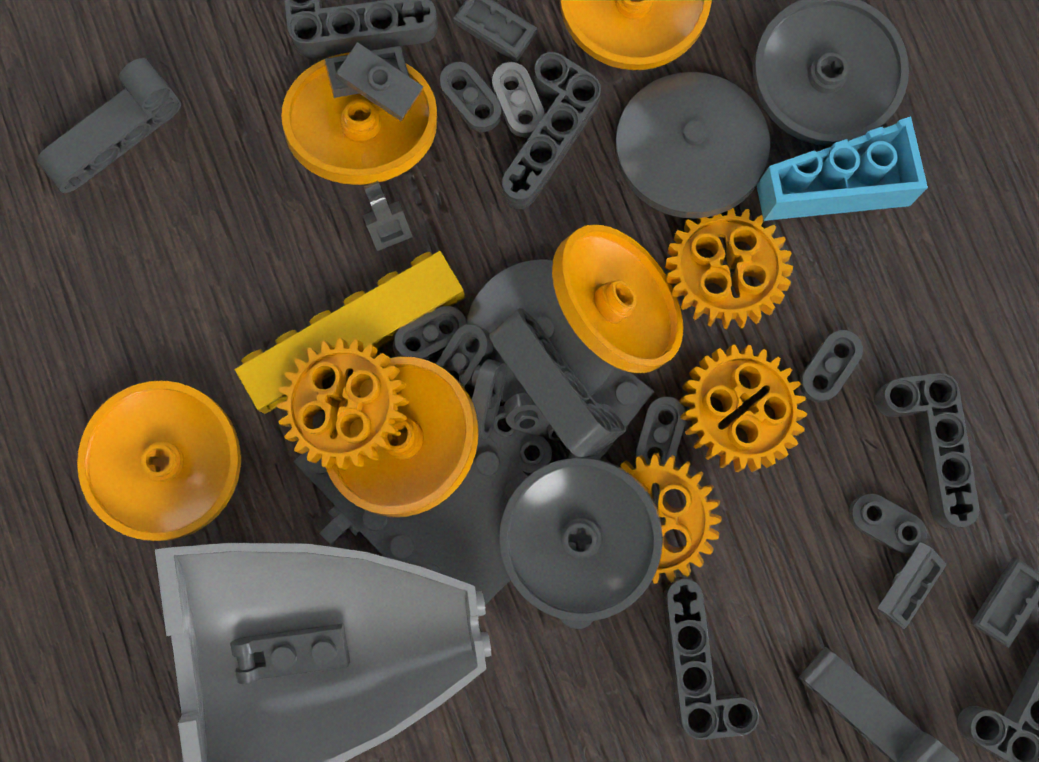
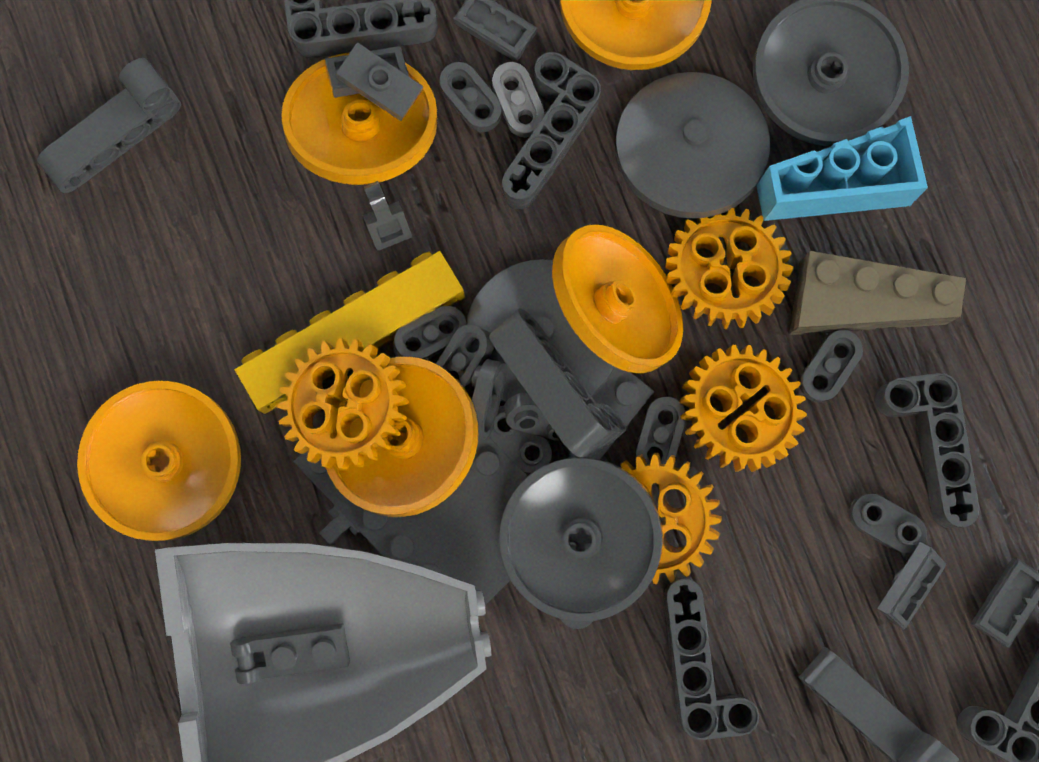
(869, 295): none -> dark tan wedge

